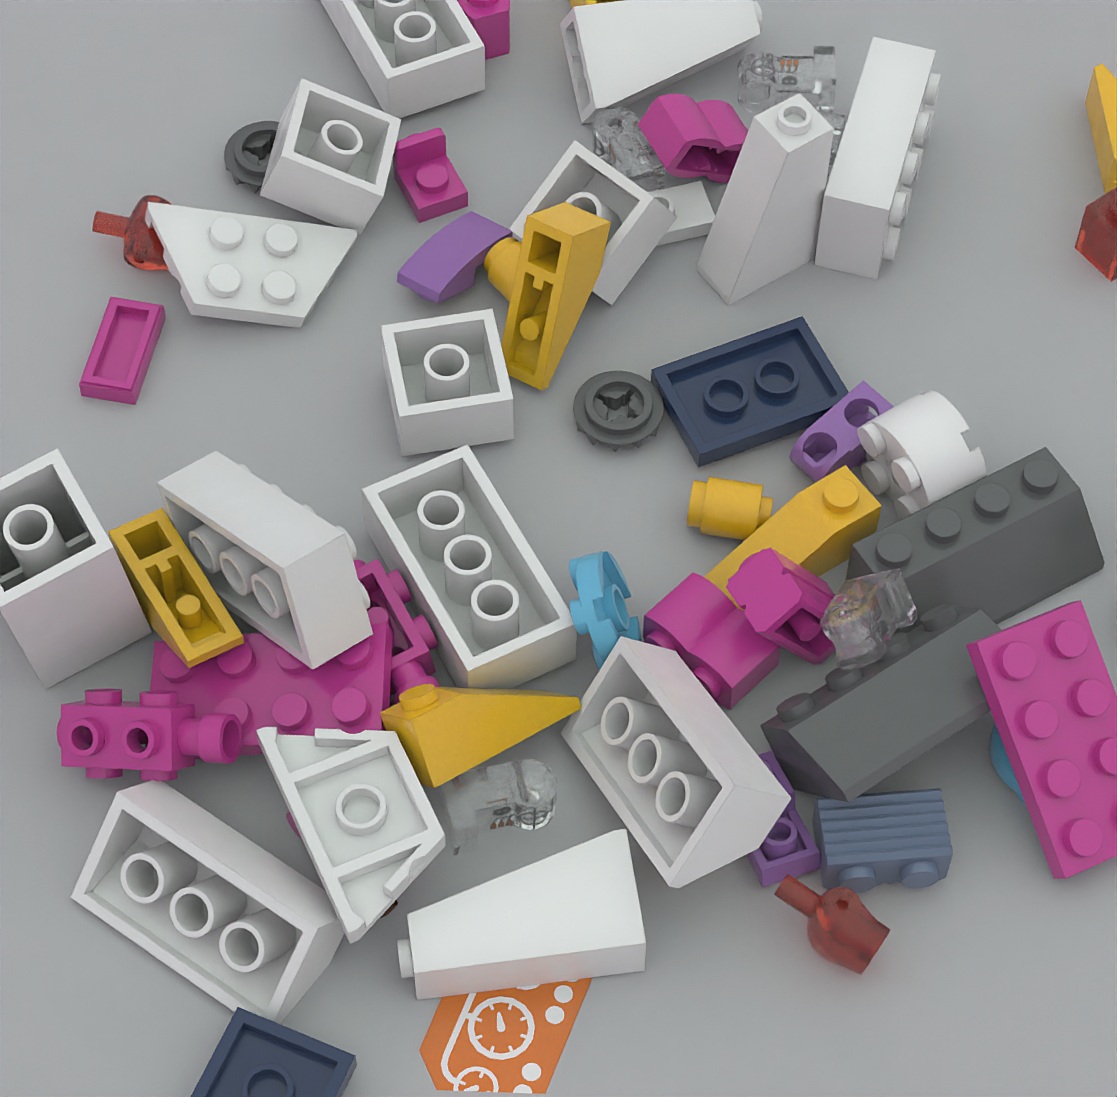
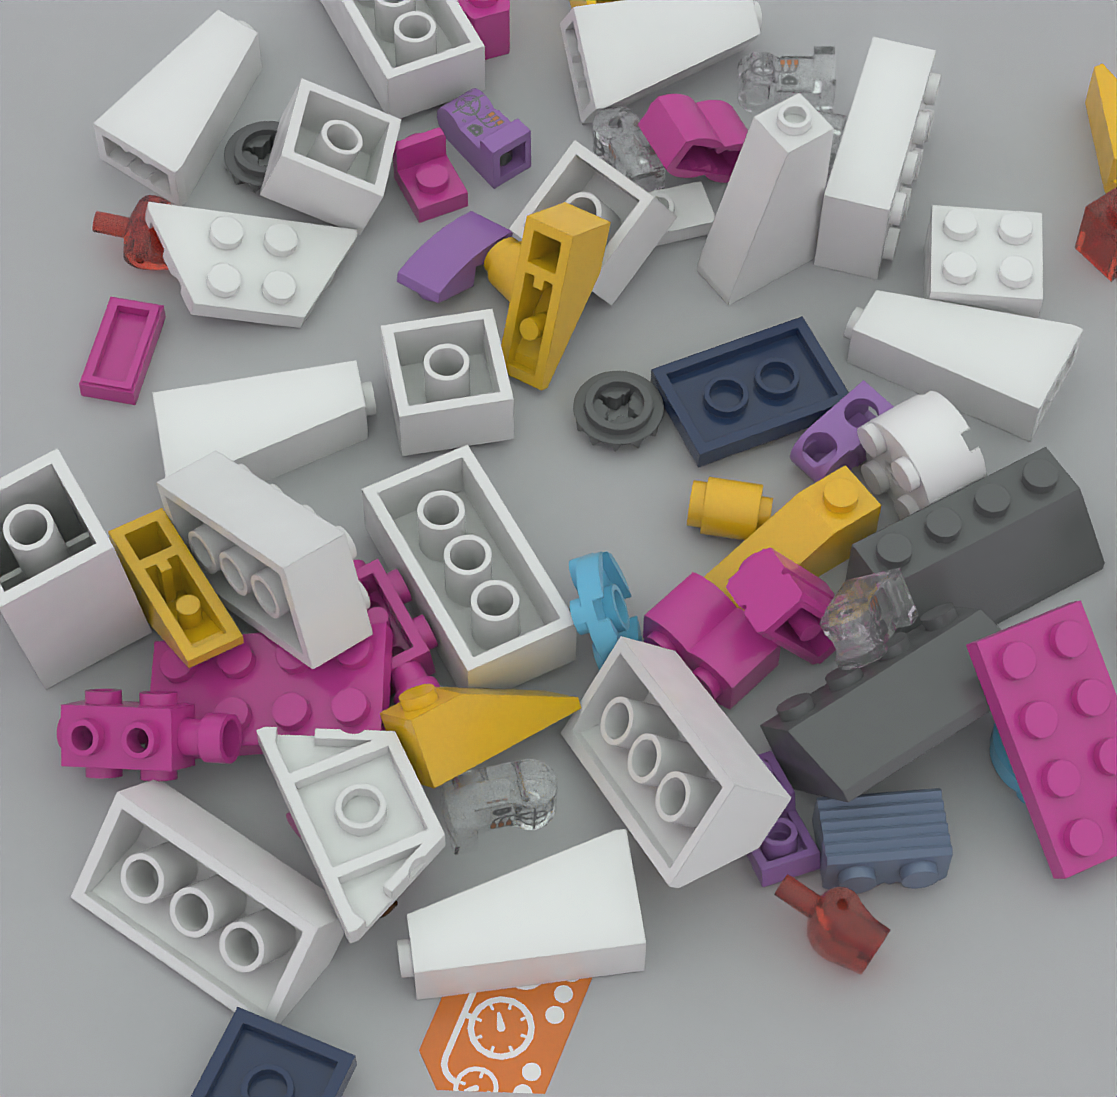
(182, 108): none -> white slope
(267, 419): none -> white slope
(485, 135): none -> medium lavender leg
(977, 358): none -> white slope
(985, 259): none -> white brick

